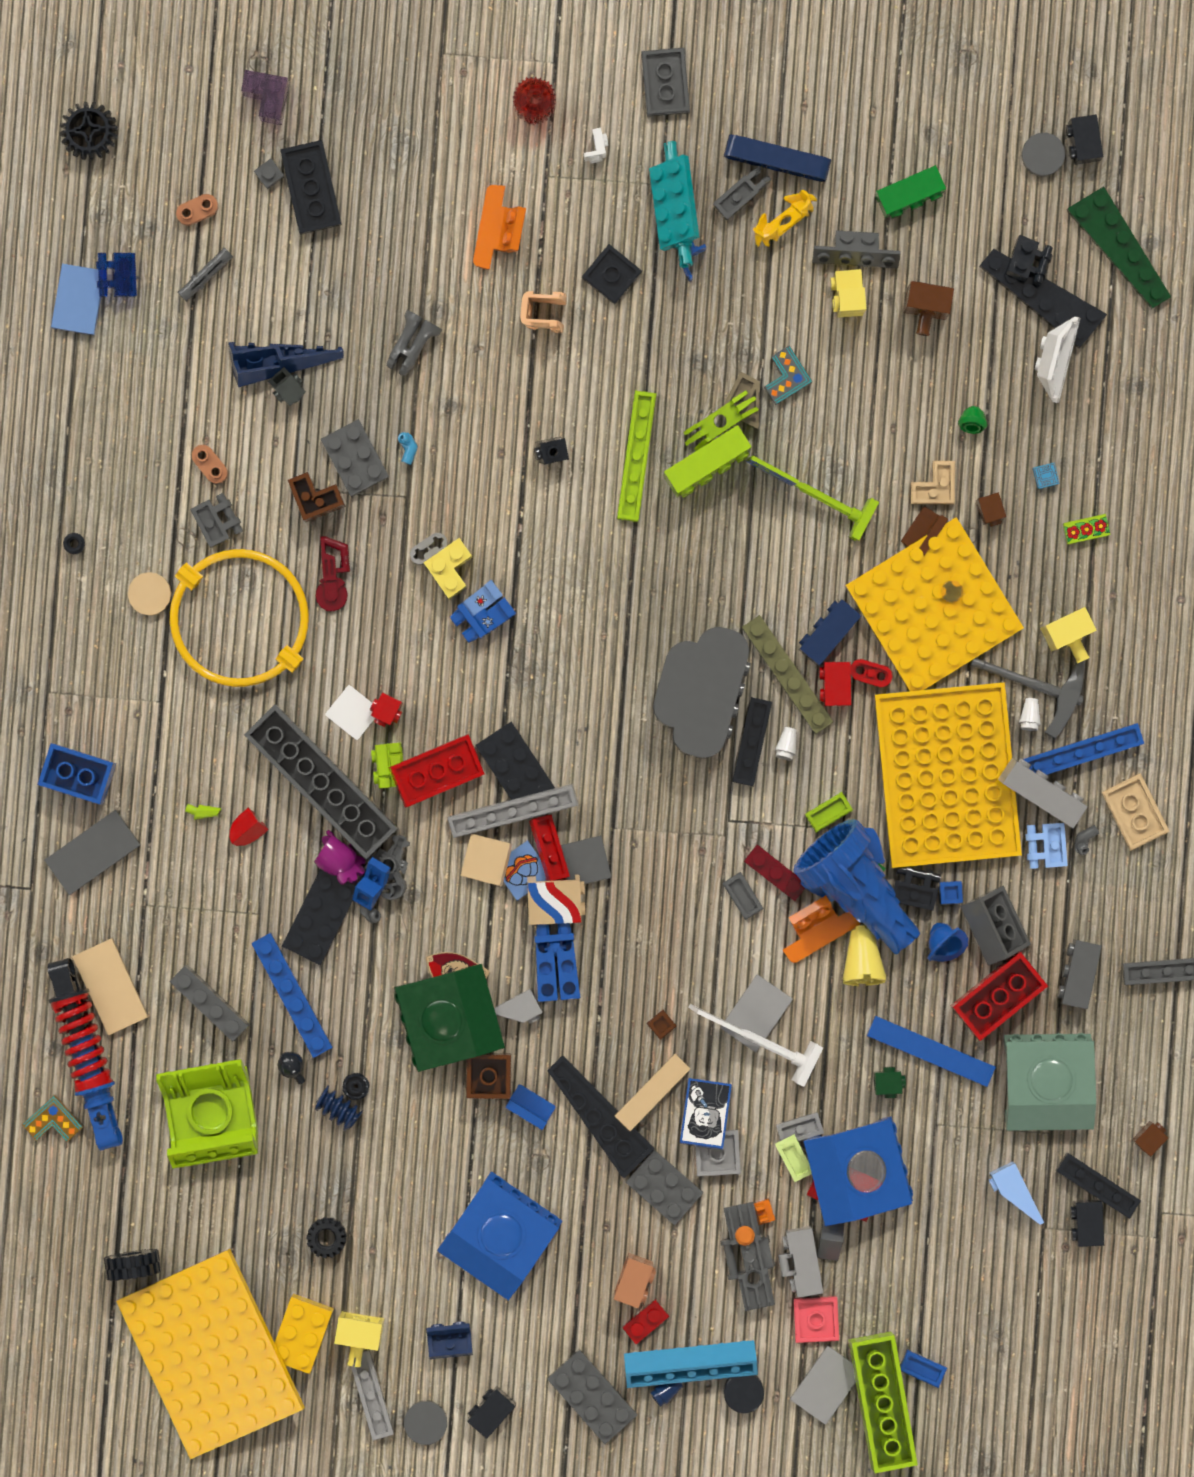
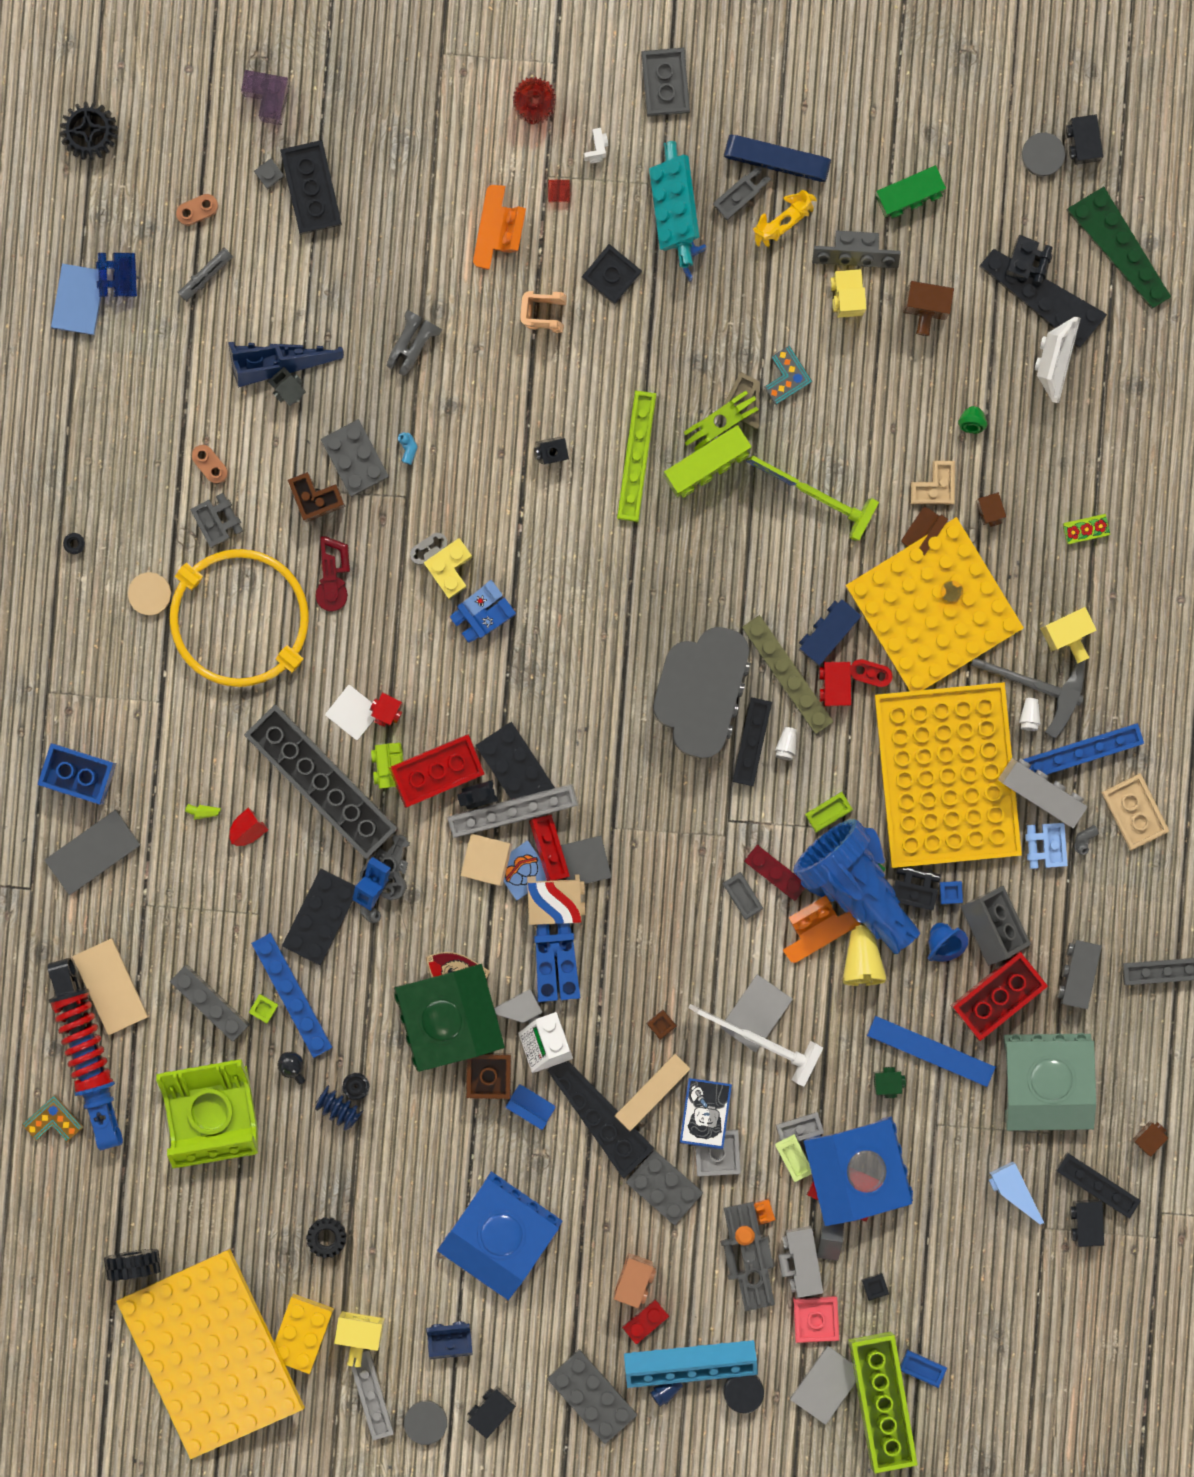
(263, 1008): none -> lime plate
(339, 859): magenta piece -> none
(477, 795): none -> black hips
(545, 1043): none -> white slope
(558, 190): none -> clear red tile
(875, 1286): none -> black tile
(1045, 475): dark azure tile -> none

